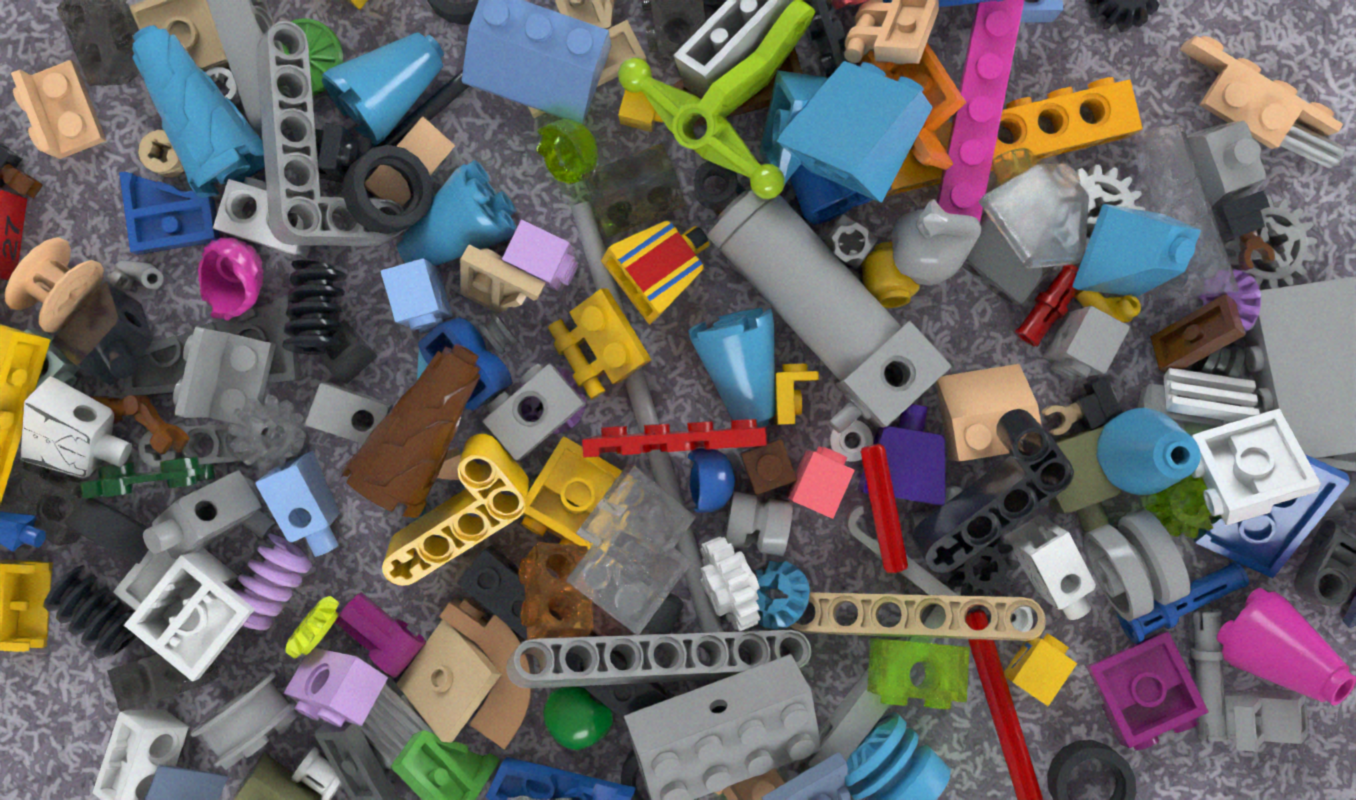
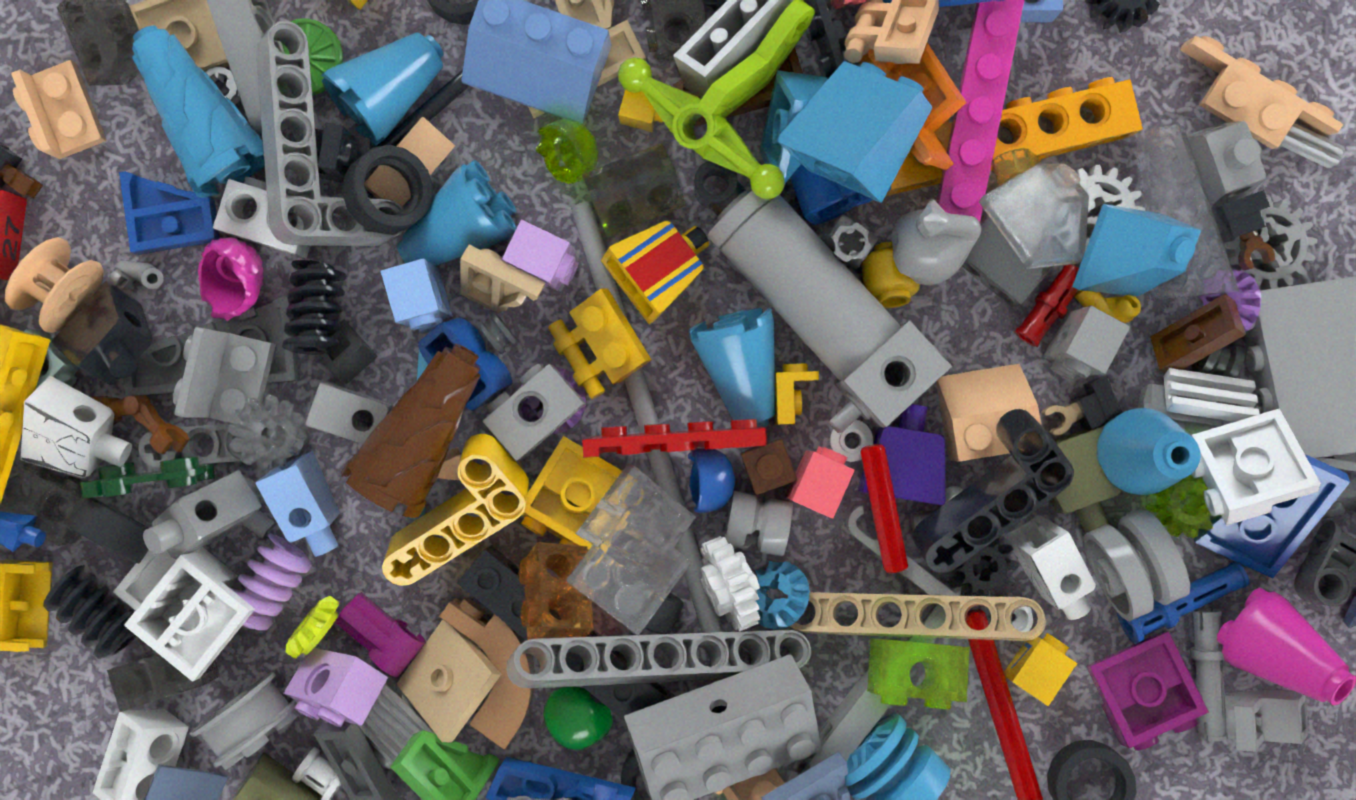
(150, 150): tan wheel -> none

